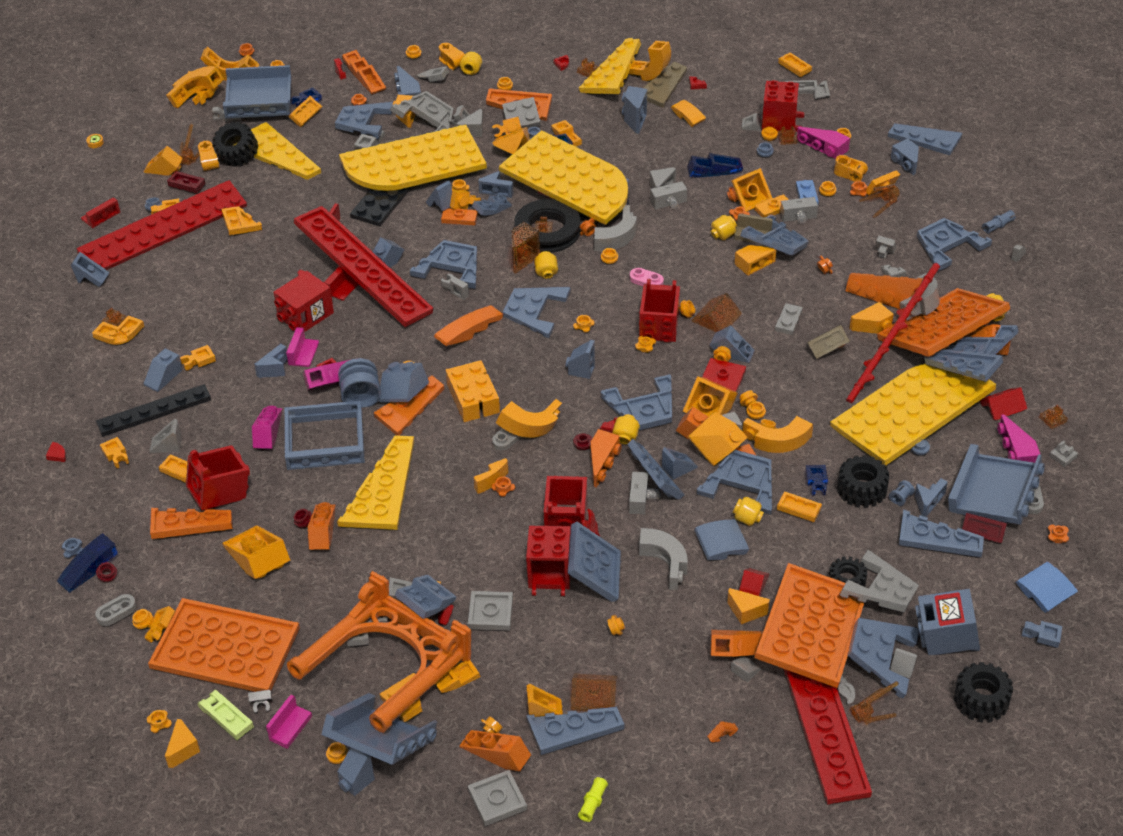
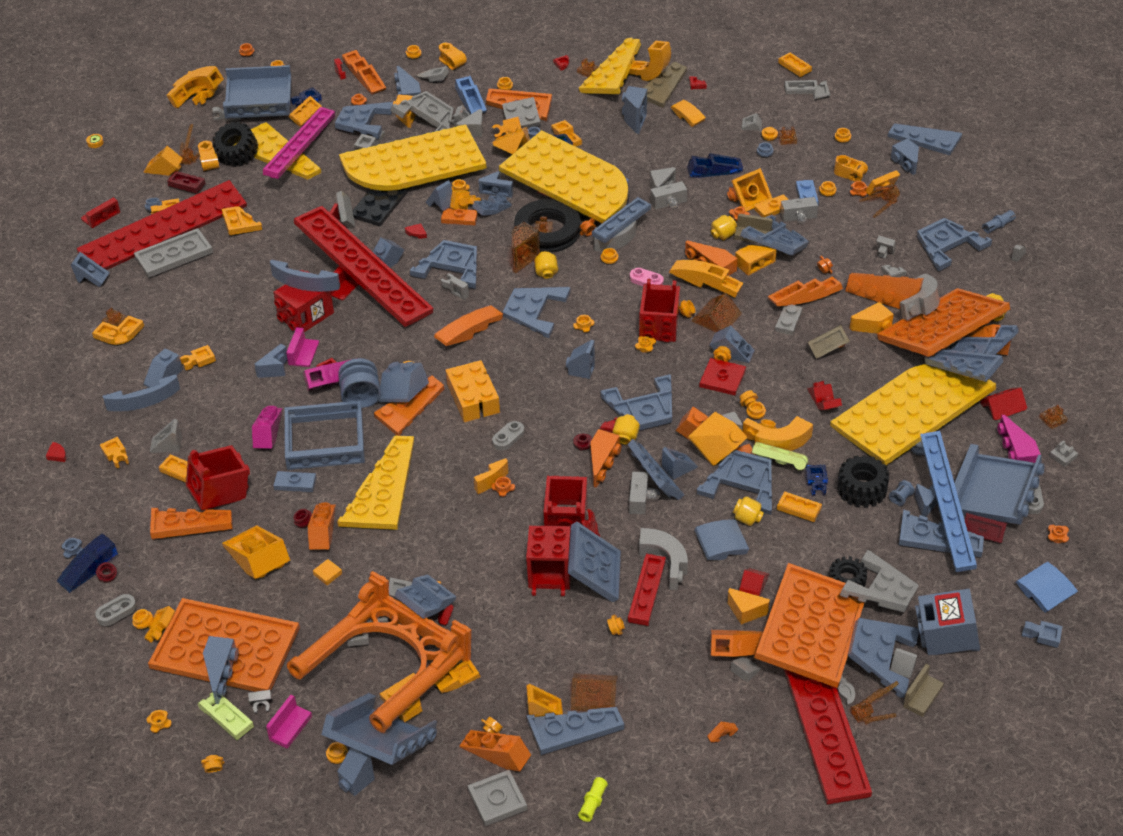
(143, 398): none -> sand blue slope
(153, 410): black plate -> none
(173, 252): none -> light grey plate
(181, 745): light orange slope -> none
(212, 59): light orange arch -> none
(212, 763): none -> light orange plate
(219, 658): none -> sand blue slope
(295, 481): none -> sand blue plate
(298, 143): none -> dark pink plate
(303, 280): none -> sand blue slope
(327, 572): none -> light orange tile
(345, 209): none -> light grey tile
(416, 230): none -> red tile
(469, 95): none -> medium blue slope
(471, 63): yellow head -> none
(490, 610): light grey plate -> none
(527, 423): light orange arch -> none
(621, 220): none -> sand blue tile
(647, 589): none -> red plate
(703, 272): none -> light orange slope
(710, 397): light orange slope -> none
(711, 255): none -> orange slope
(780, 455): none -> yellowish green plate
(781, 105): red container -> none
(802, 293): none -> orange slope
(823, 396): none -> red slope
(826, 141): dark pink slope -> none
(899, 325): red plant -> none
(922, 692): none -> dark tan panel
(948, 502): none -> medium blue plate
(981, 705): black tyre -> none

